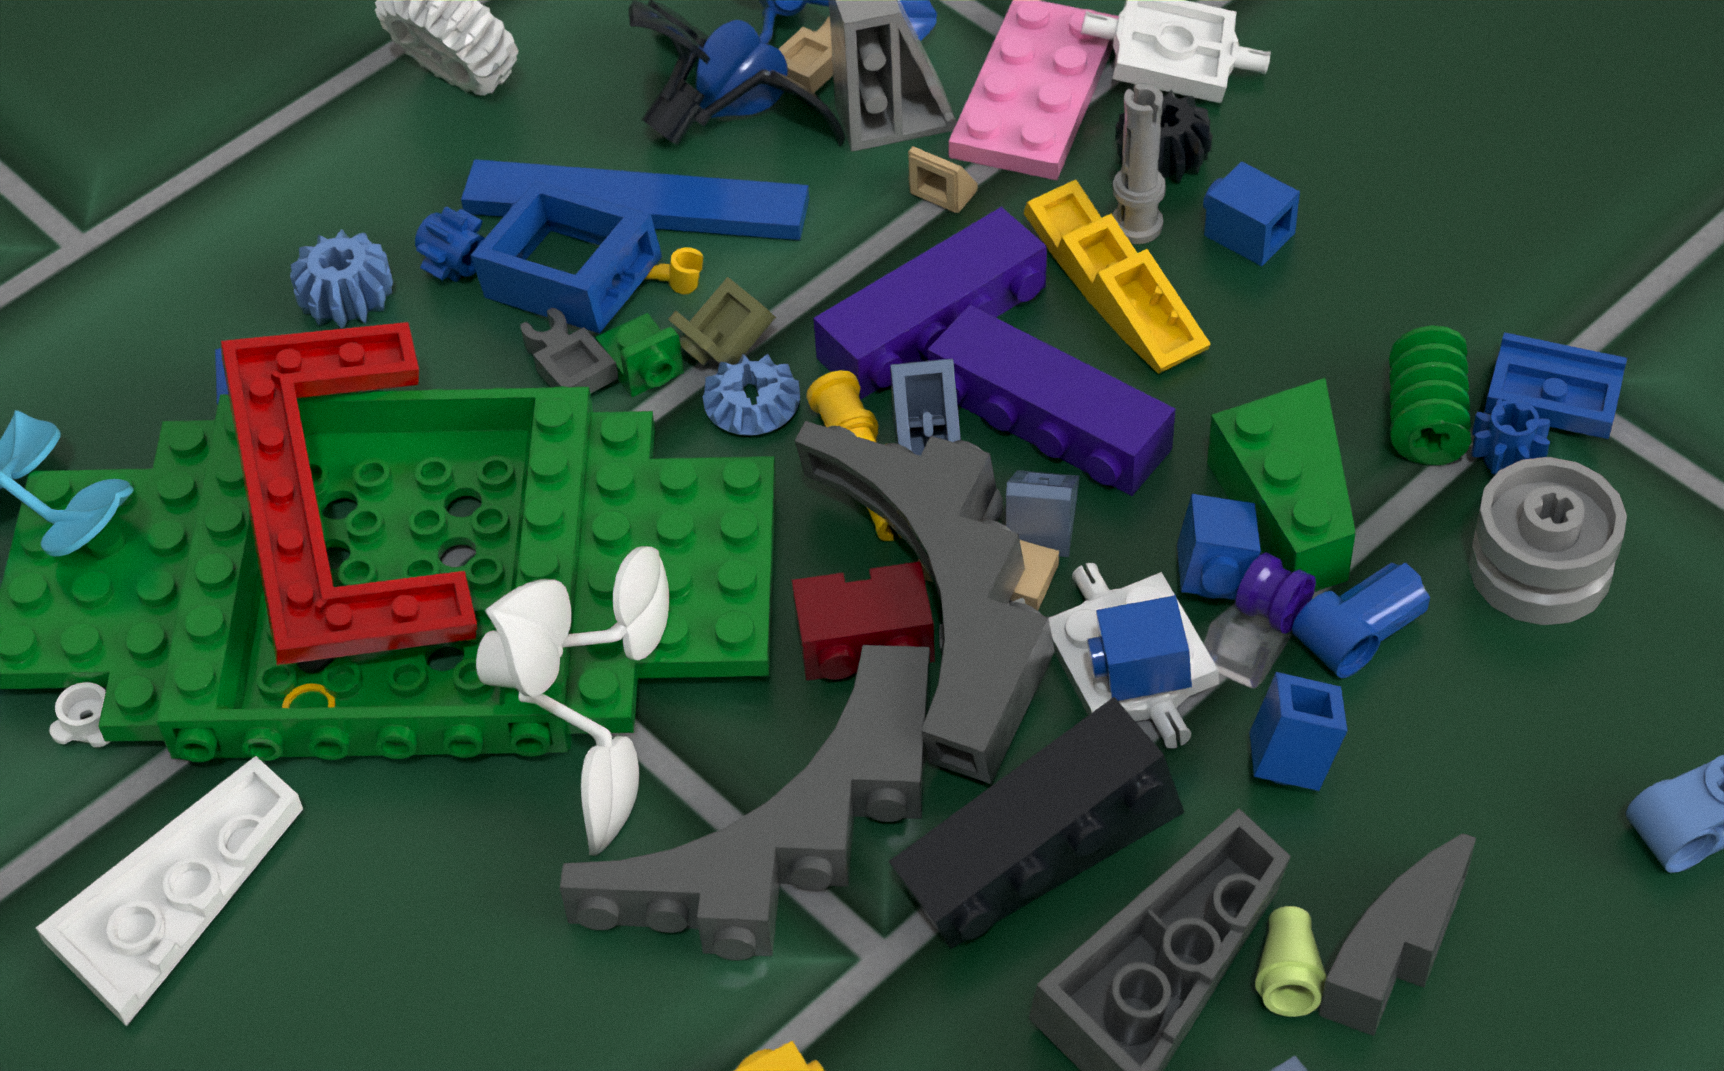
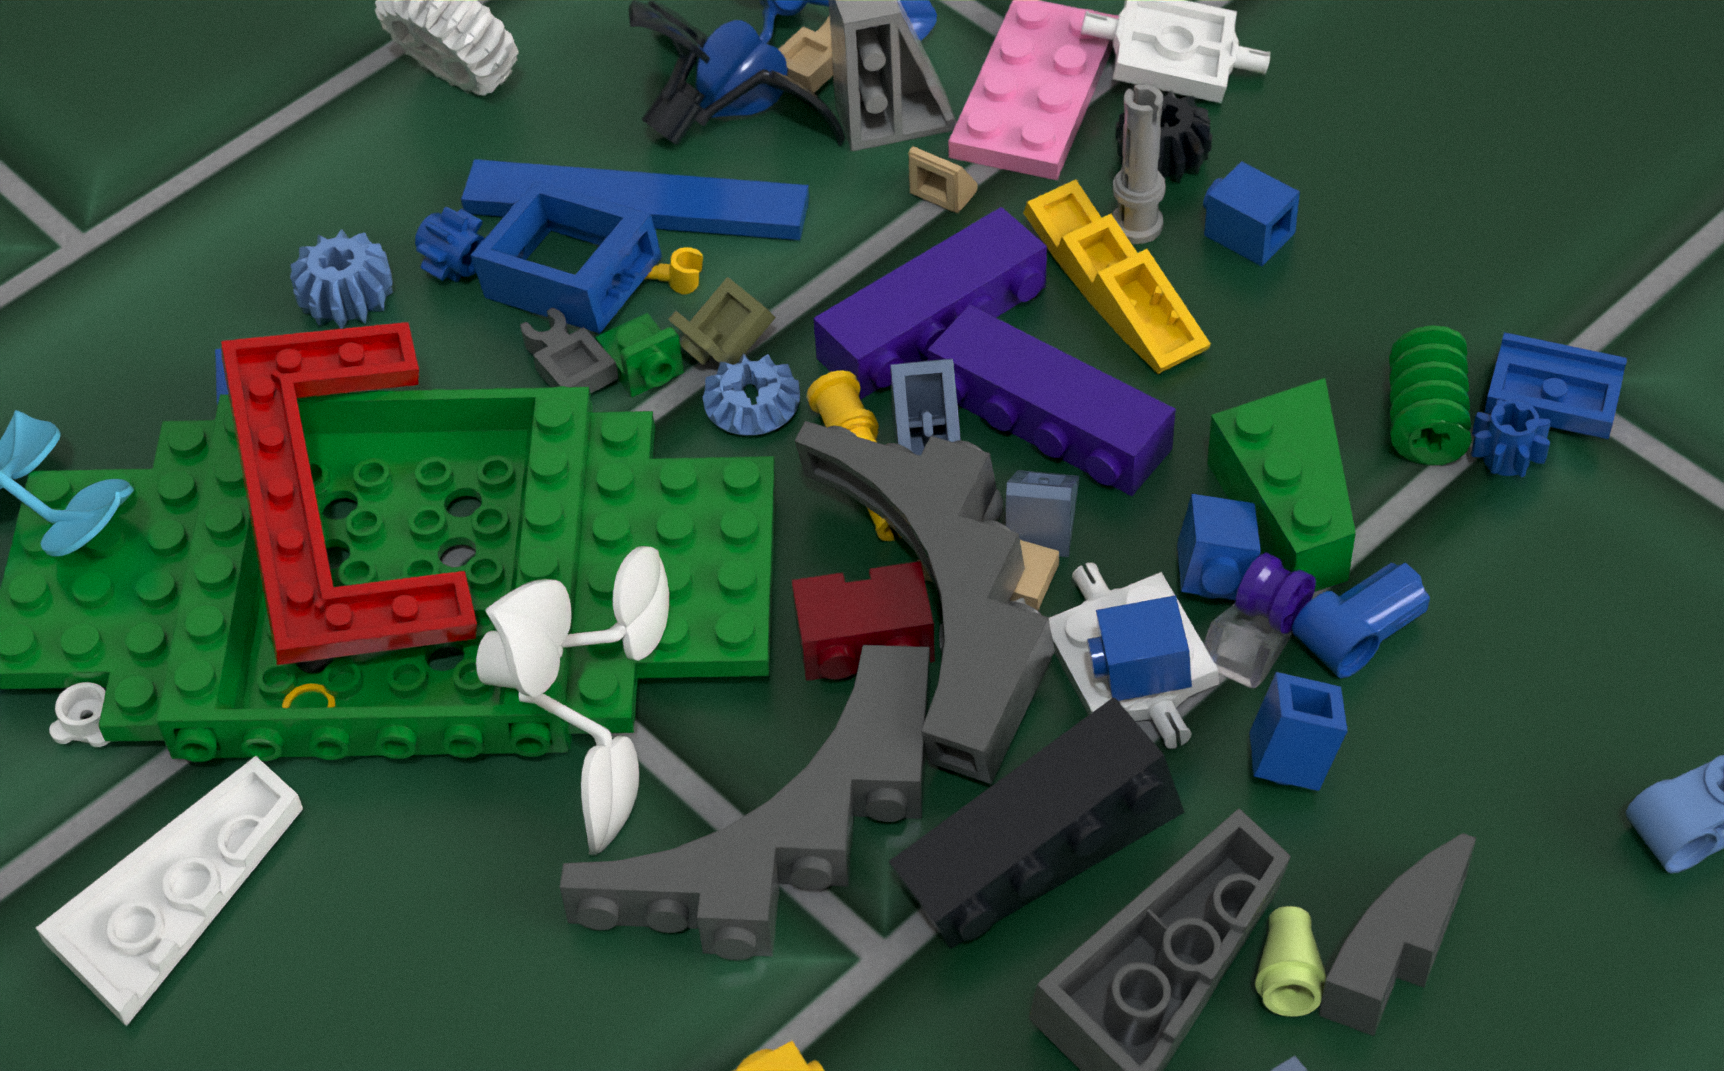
(1546, 540): light grey wheel -> none

